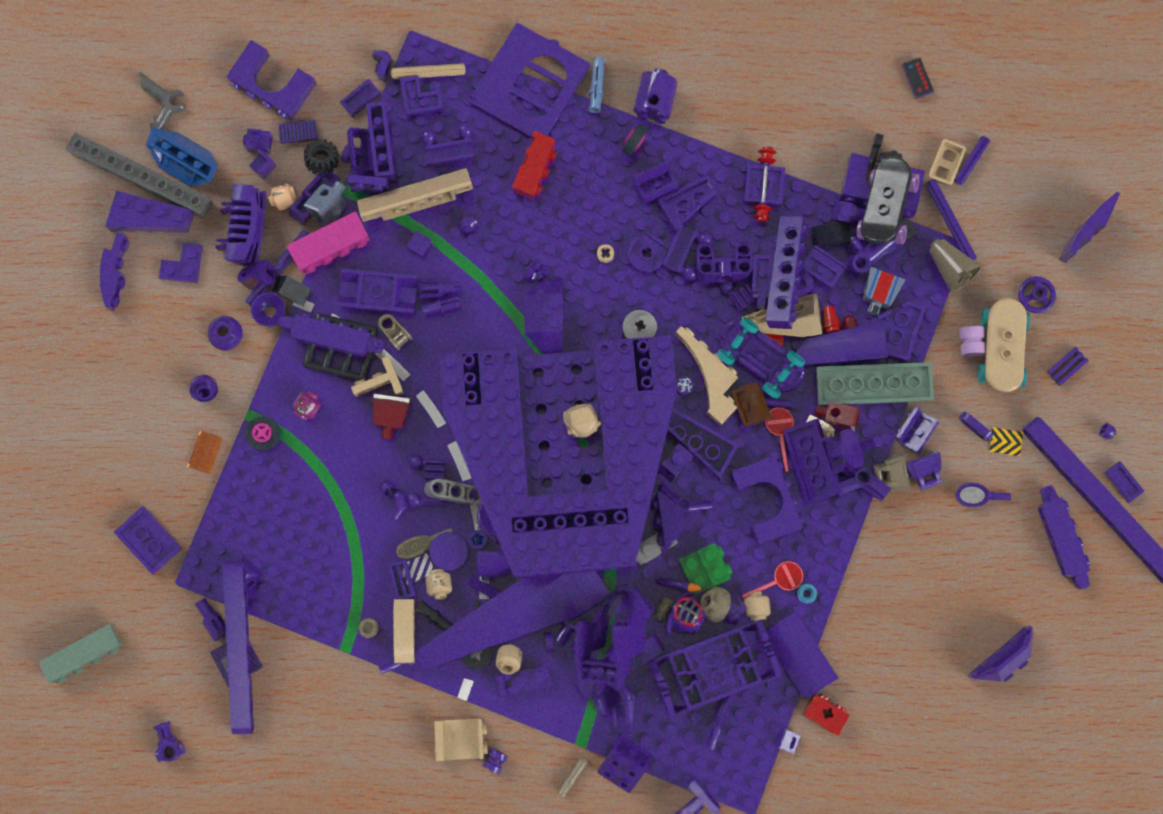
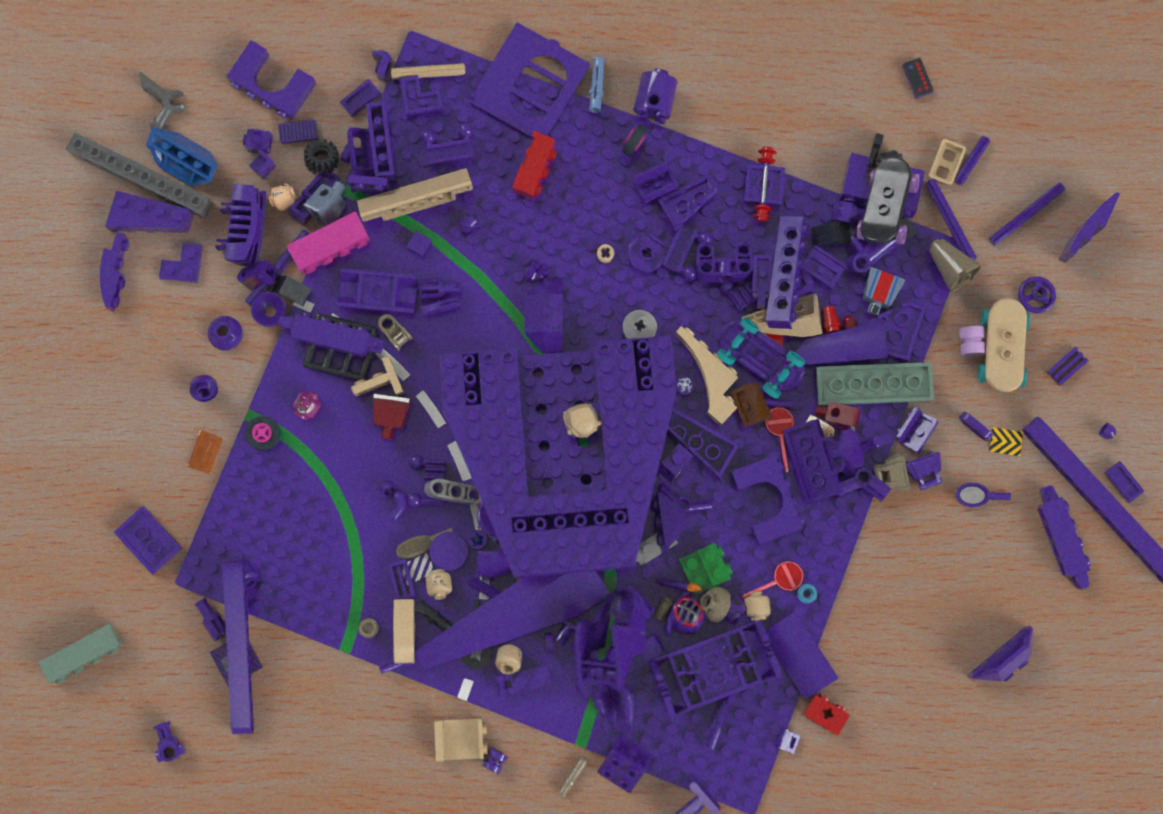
(1026, 214): none -> dark purple axle

